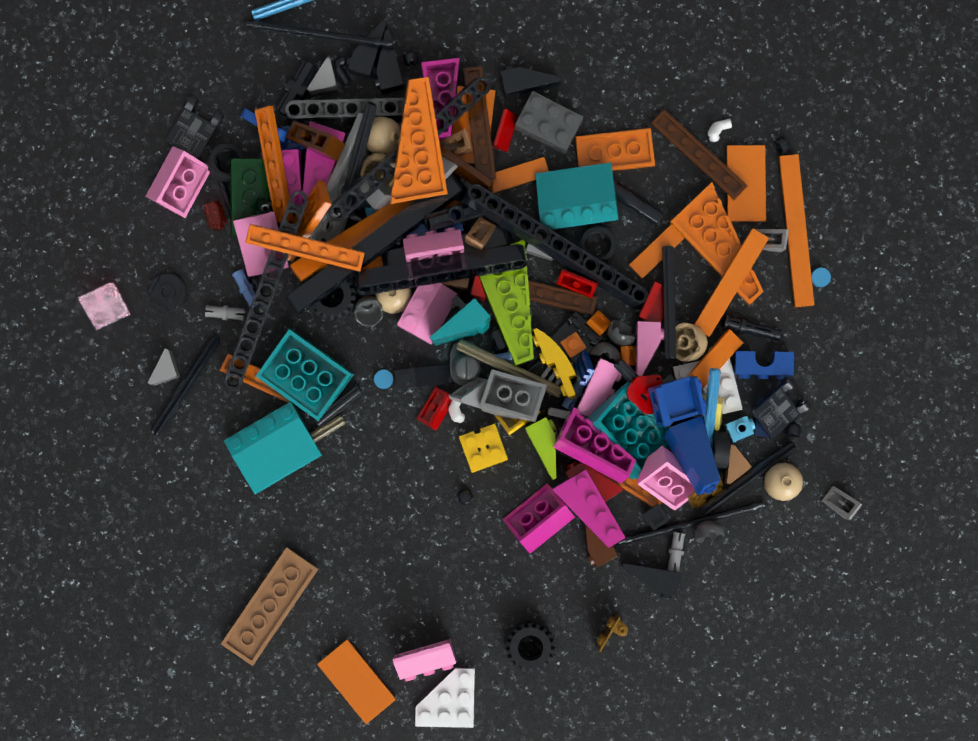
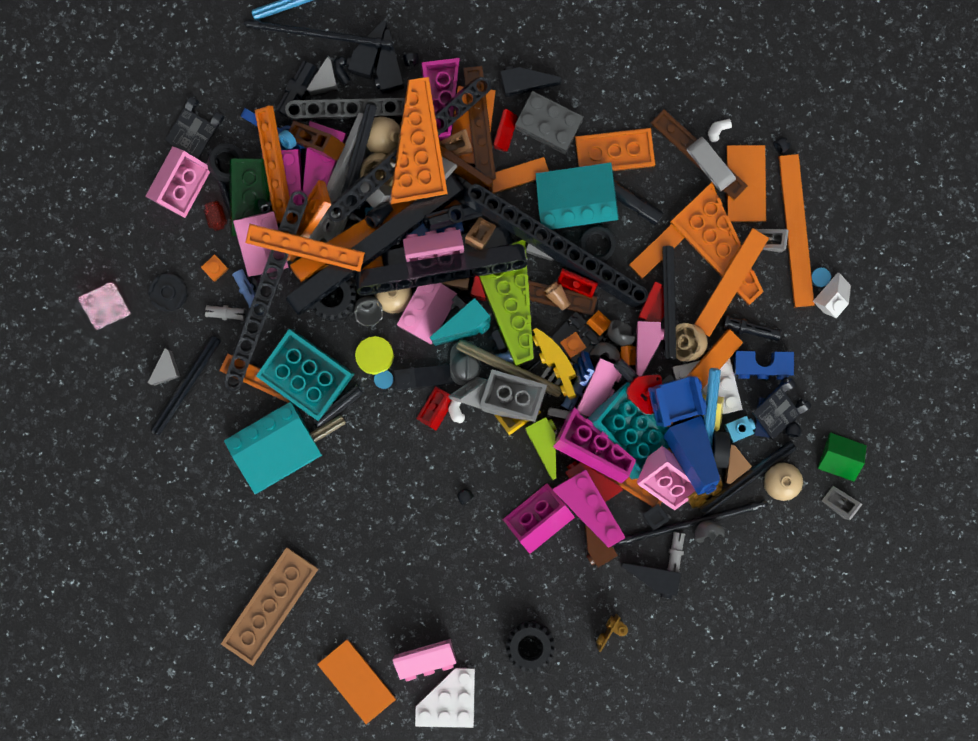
(214, 268): none -> orange plate
(287, 139): none -> dark azure tile
(374, 355): none -> neon yellow tile
(378, 215): none -> black cone
(483, 448): yellow piece -> none
(557, 295): none -> medium nougat cone
(711, 164): none -> light grey beam
(834, 296): none -> white slope
(842, 457): none -> green slope

